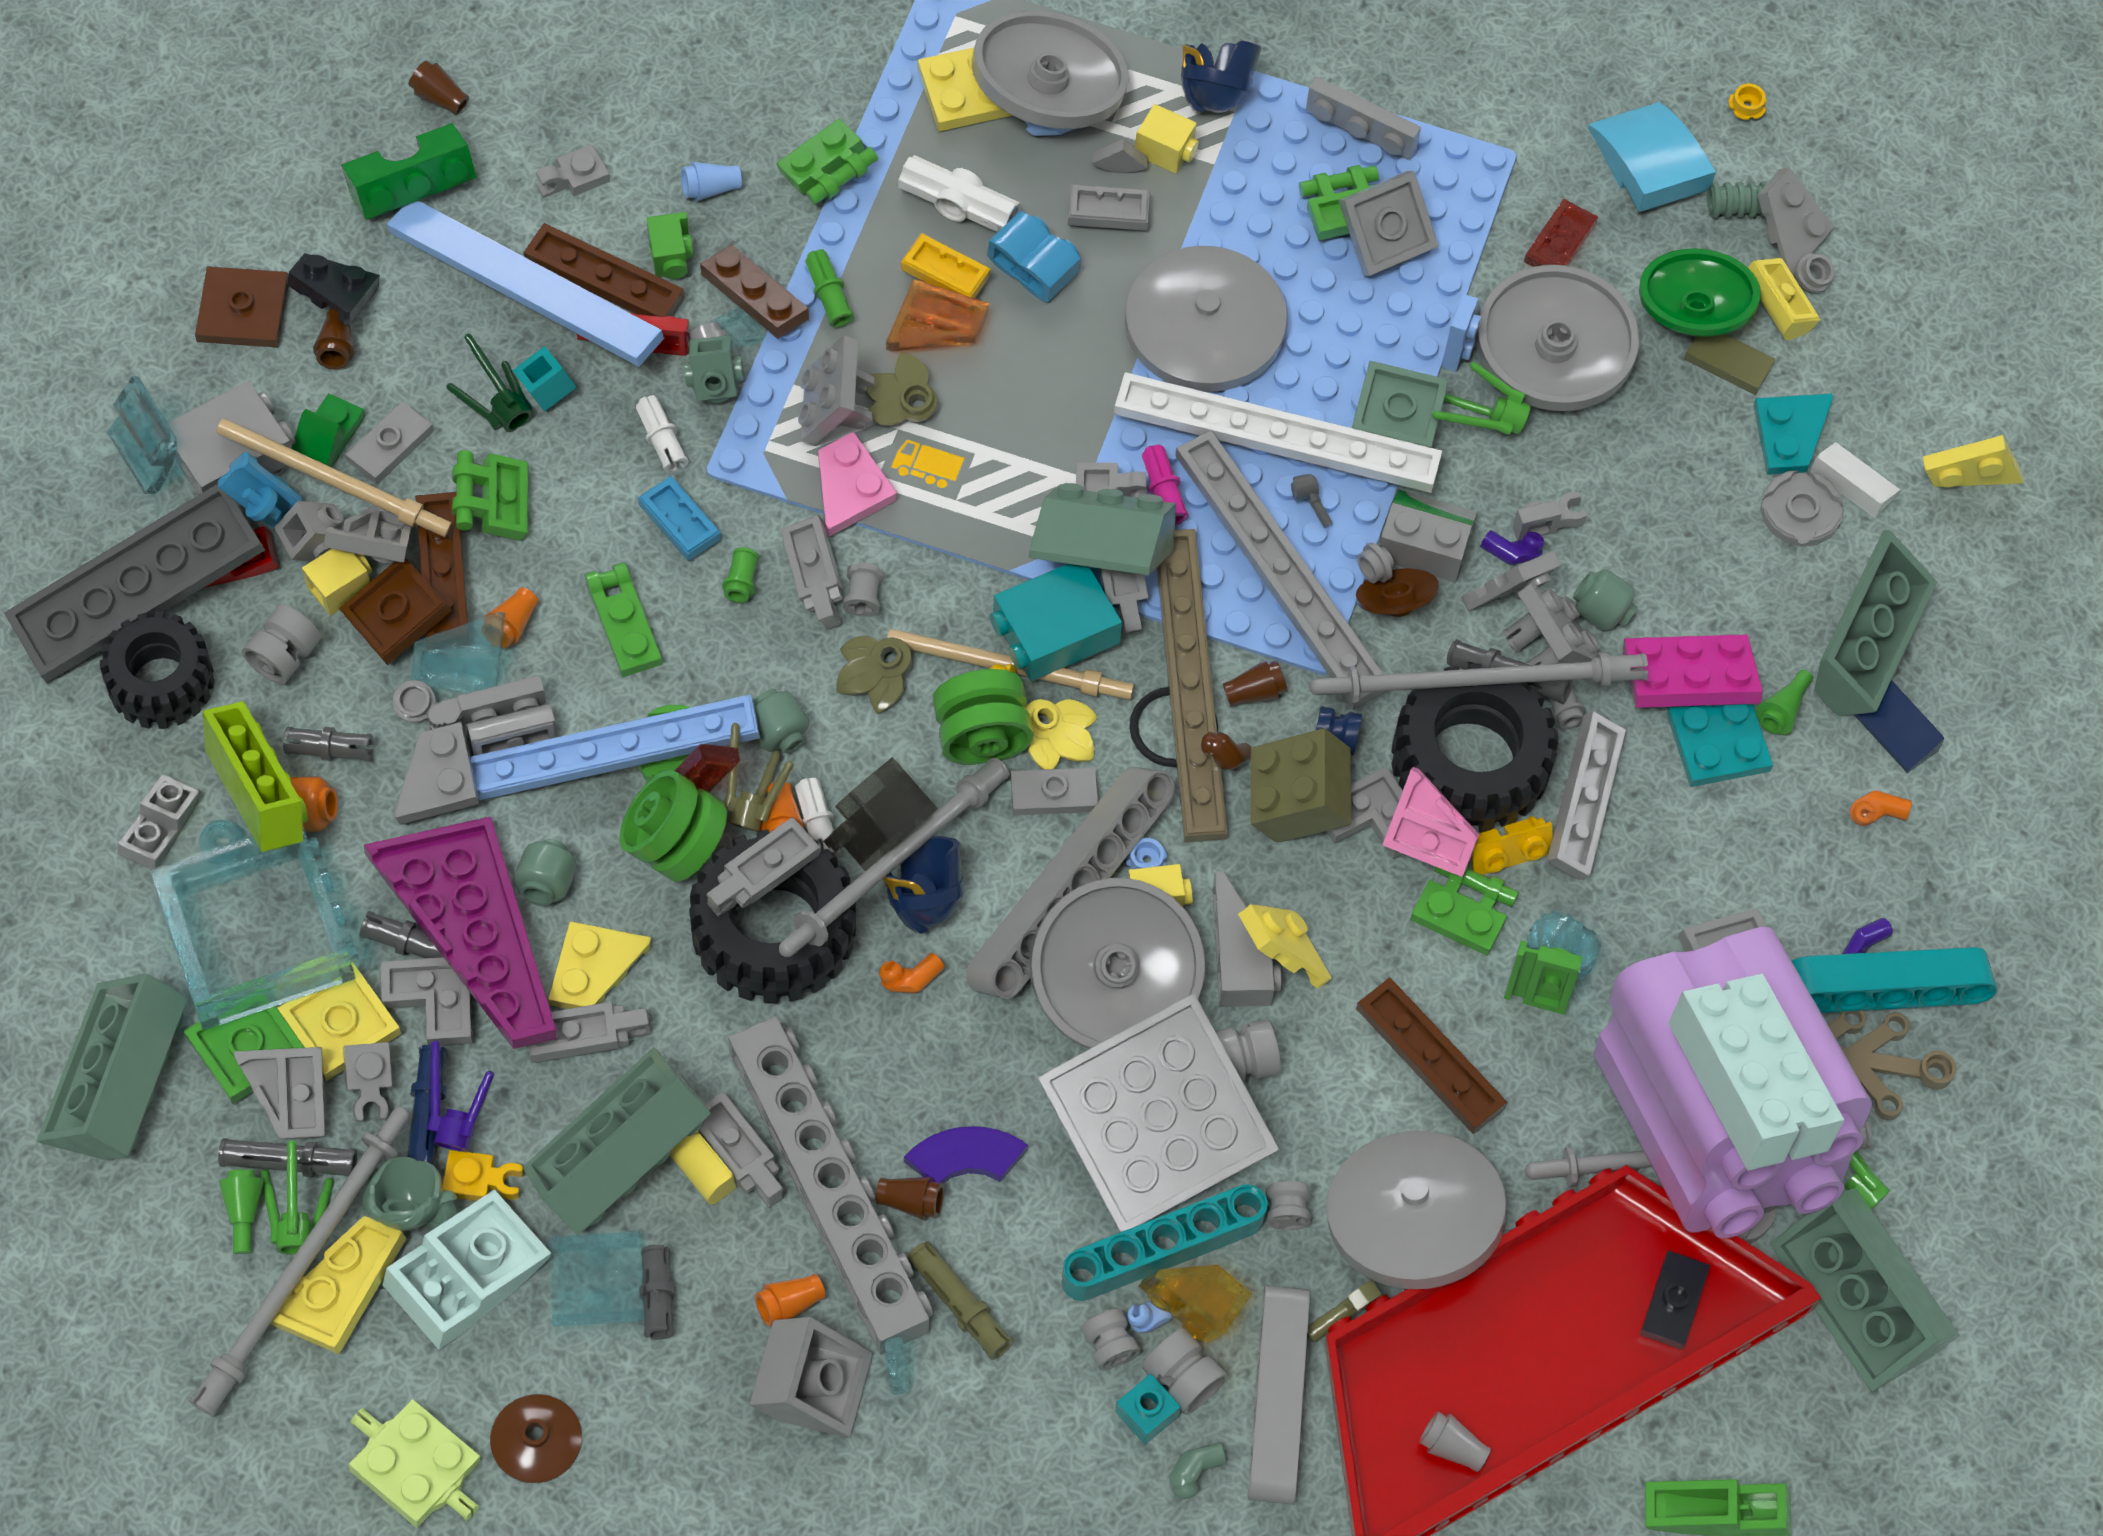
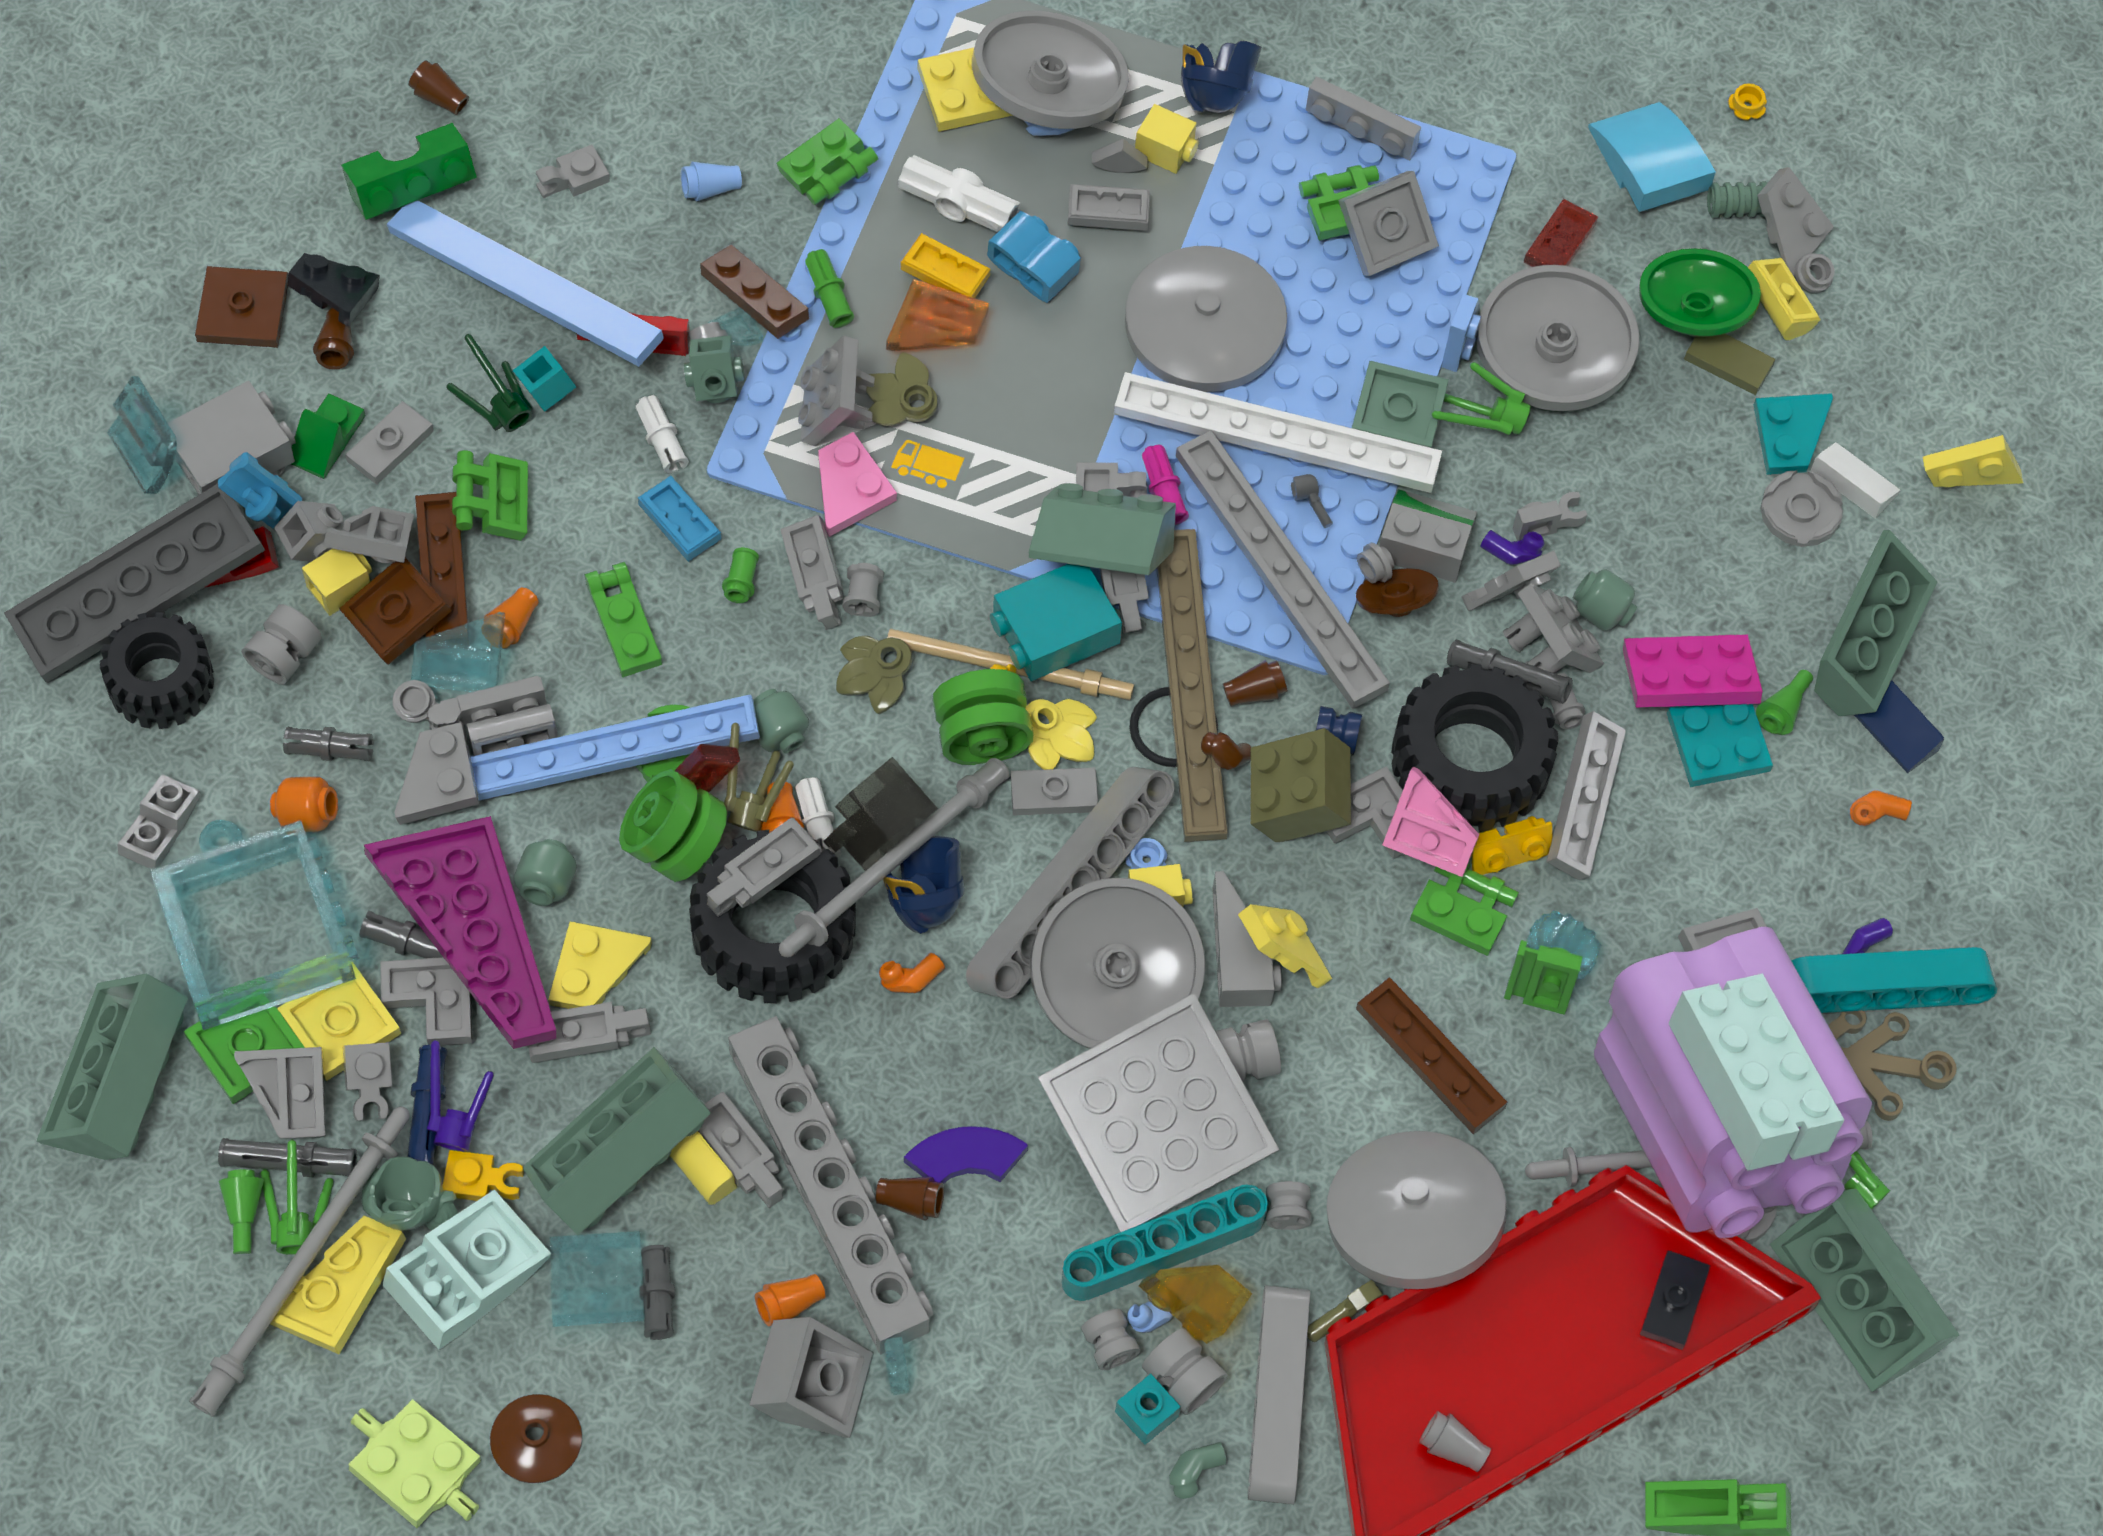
(253, 776): lime brick -> none
(408, 511): tan bar -> none
(603, 273): reddish brown plate -> none
(669, 244): bright green brick -> none
(971, 1313): olive pin -> none
(1600, 669): light grey bar -> none

